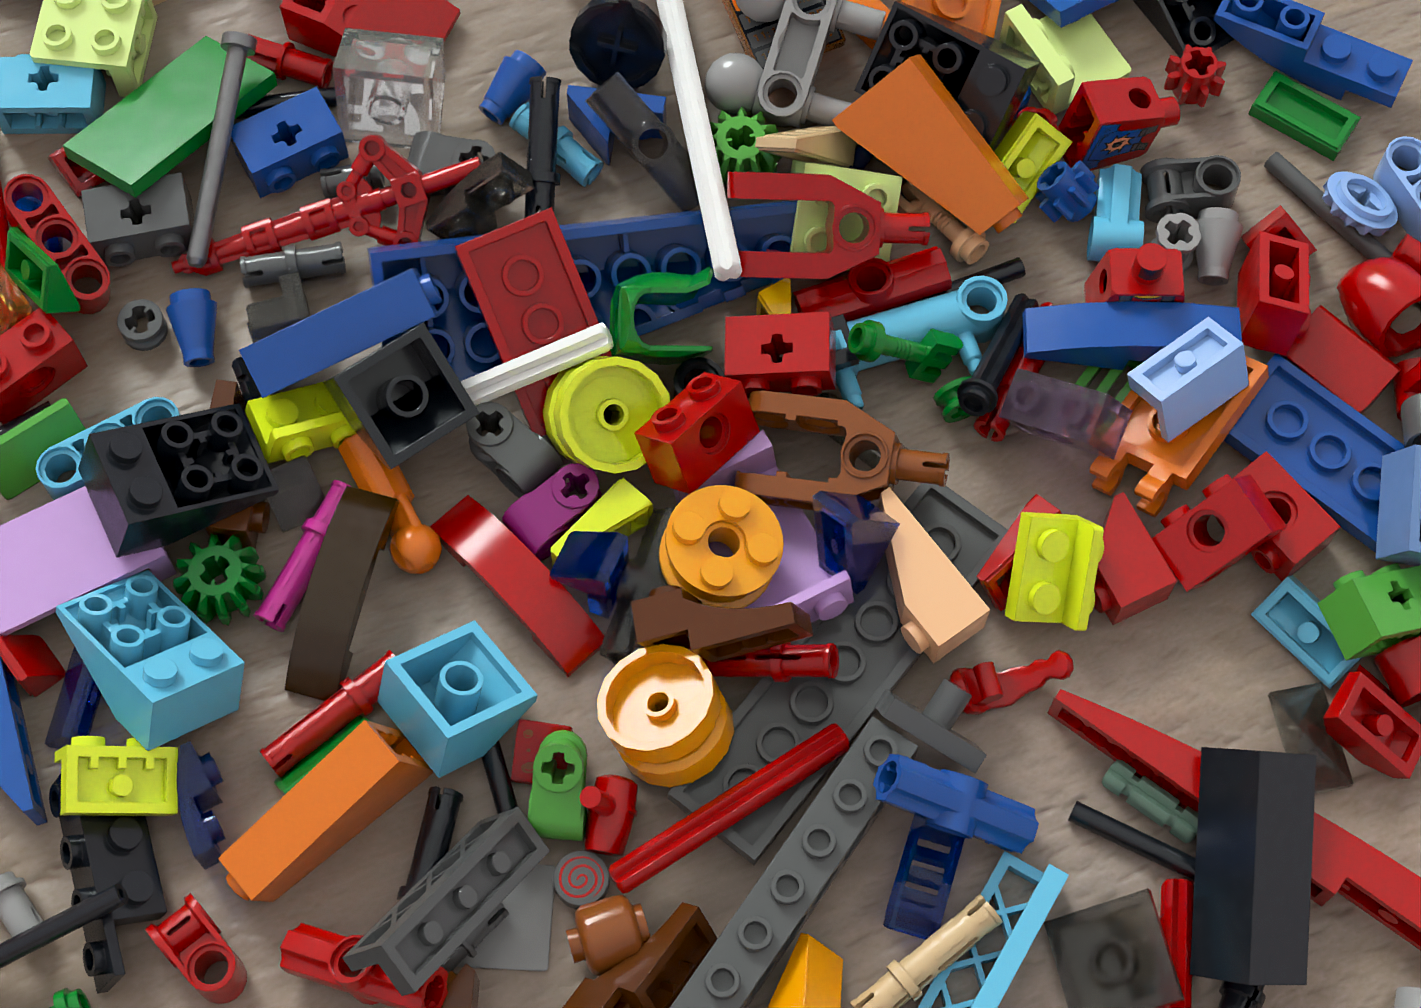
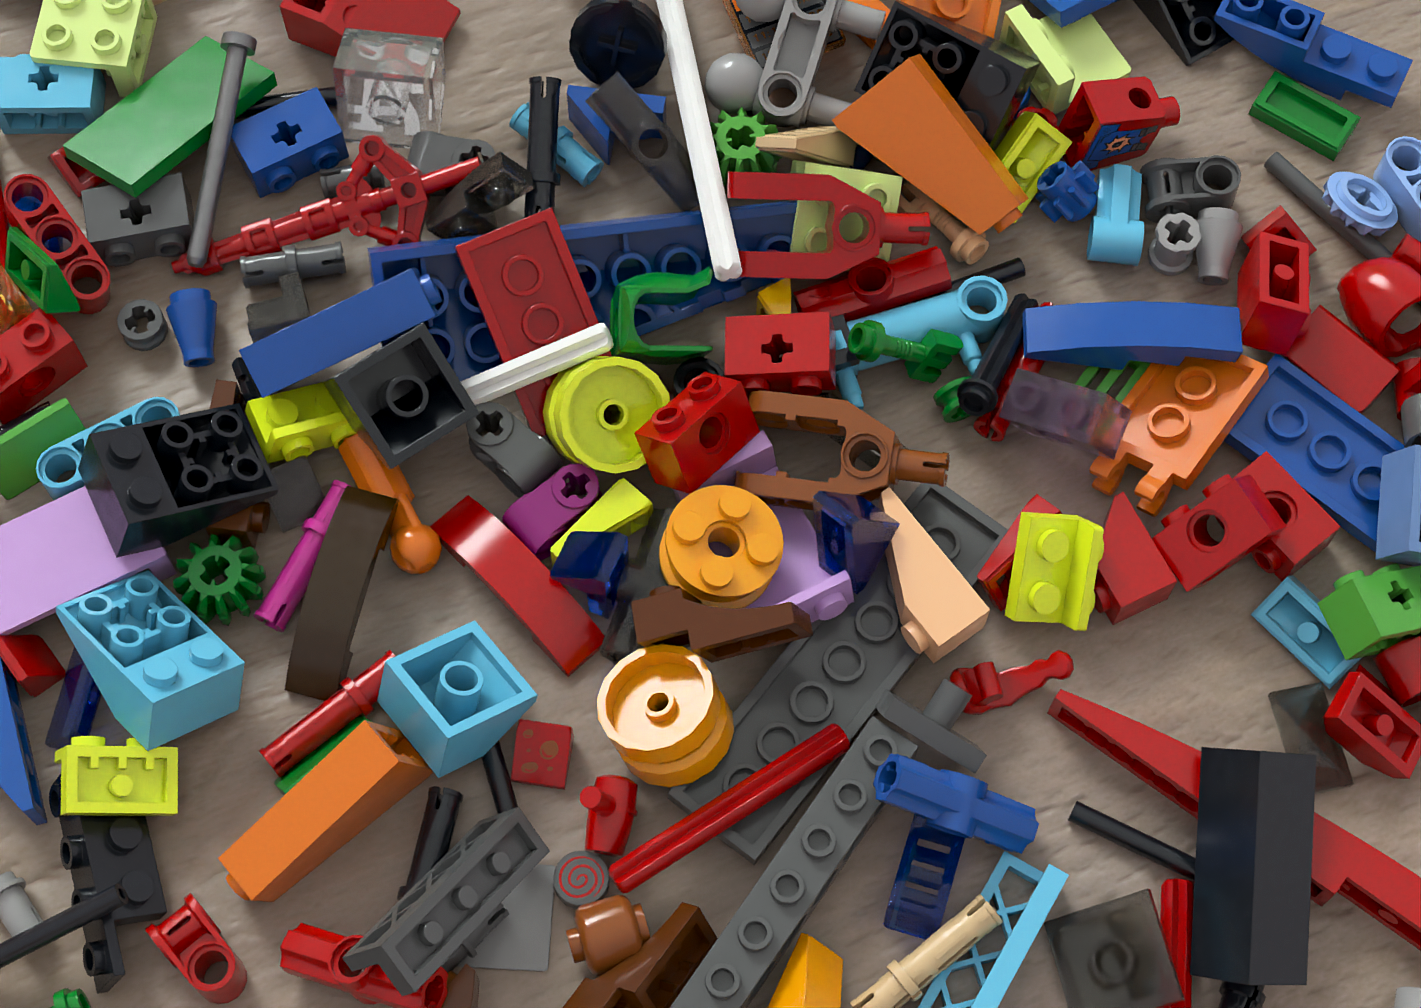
(196, 794): clear blue slope -> none
(293, 63): red axle -> none
(510, 86): blue cone -> none
(555, 792): bright green piece -> none
(780, 662): red pin -> none
(1137, 275): red torso -> none
(1151, 800): sand green axle -> none
(1191, 376): light blue panel -> none
(1194, 75): red gear -> none

